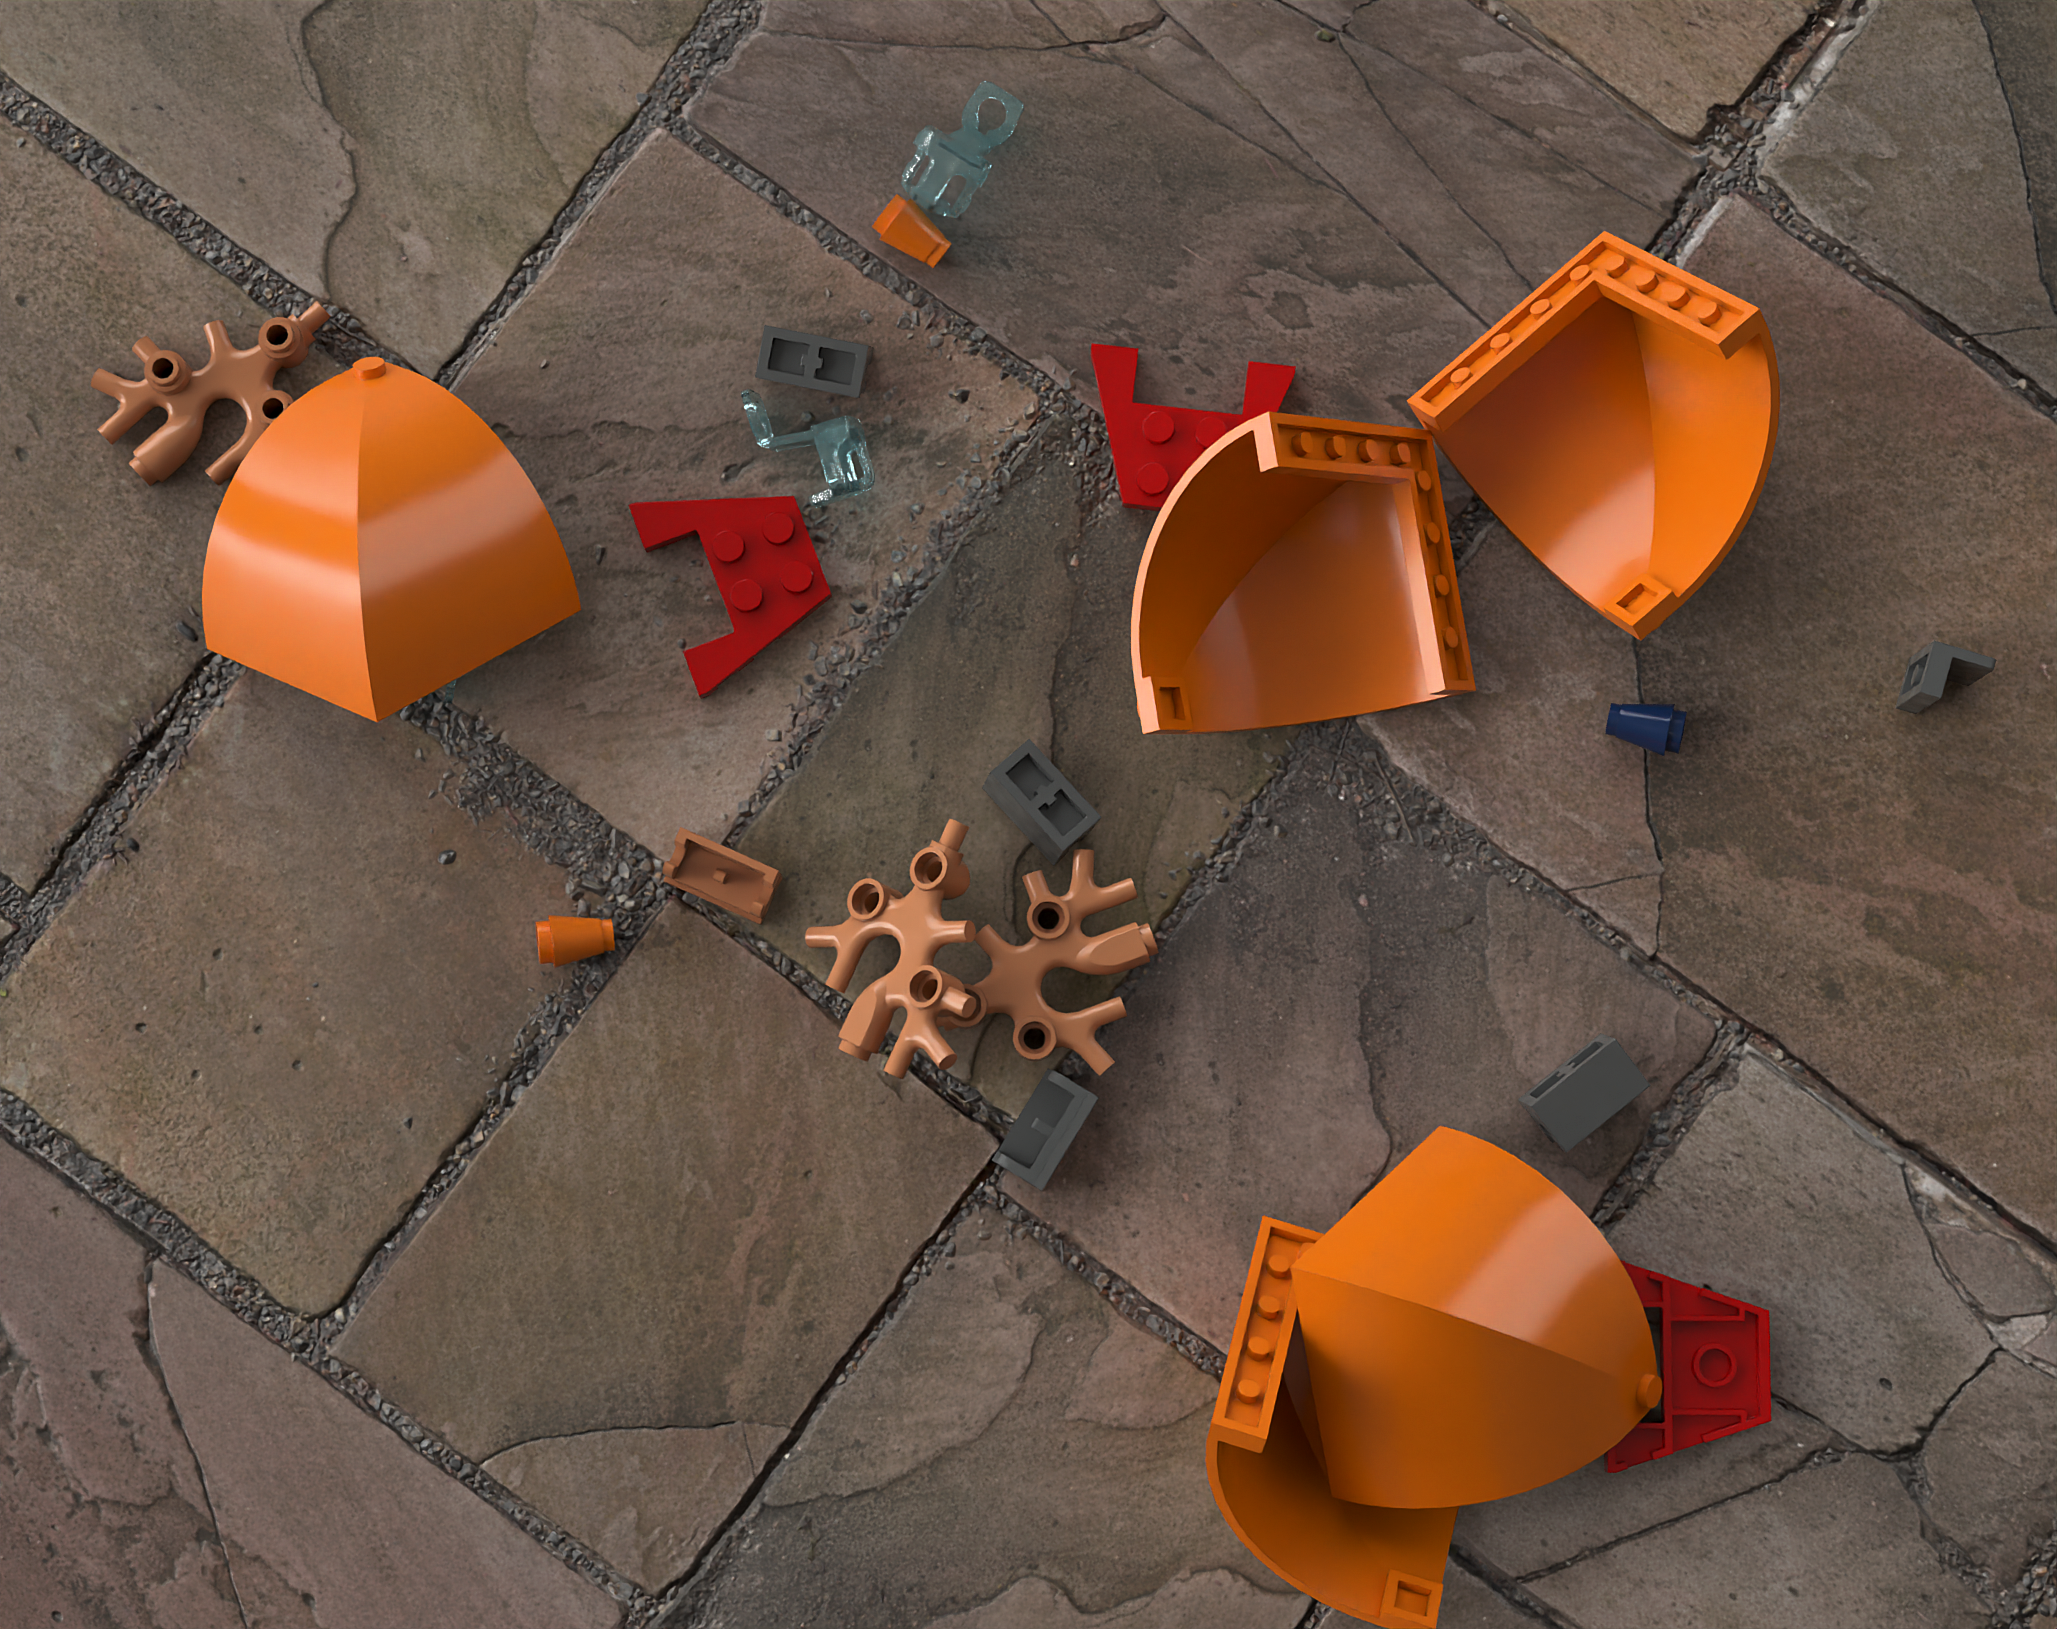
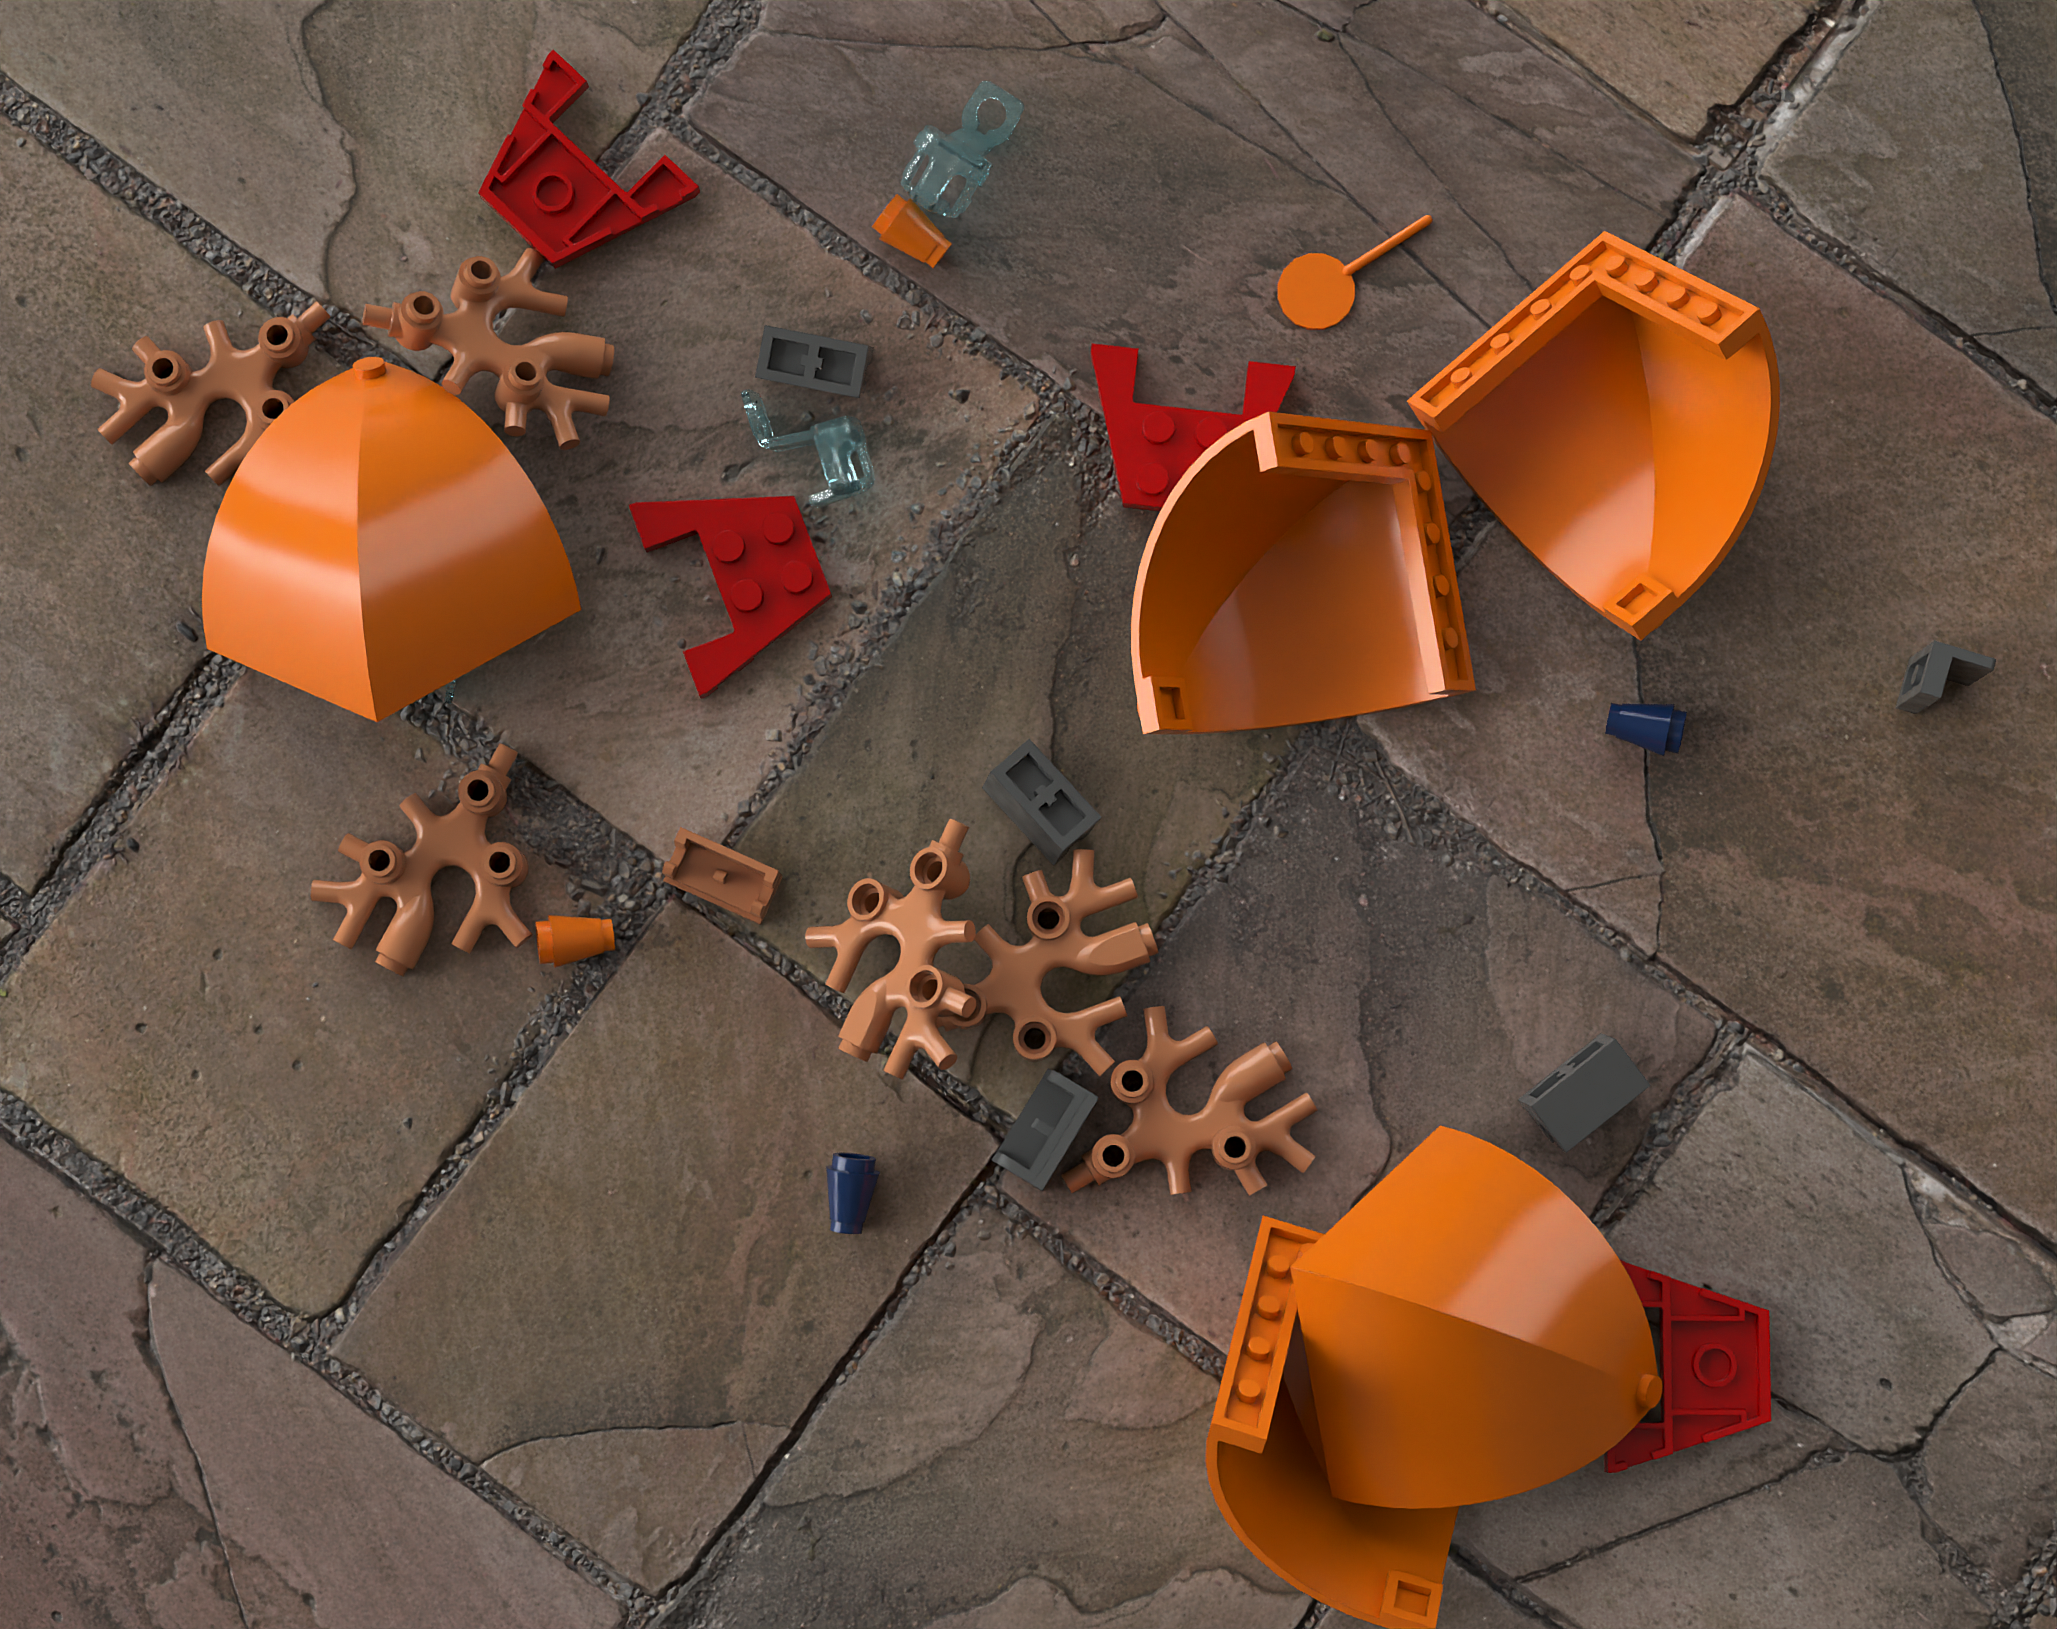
(440, 842): none -> nougat plant
(522, 369): none -> nougat plant
(557, 192): none -> red wing
(850, 1190): none -> dark blue cone
(1174, 1137): none -> nougat plant
(1319, 289): none -> orange piece

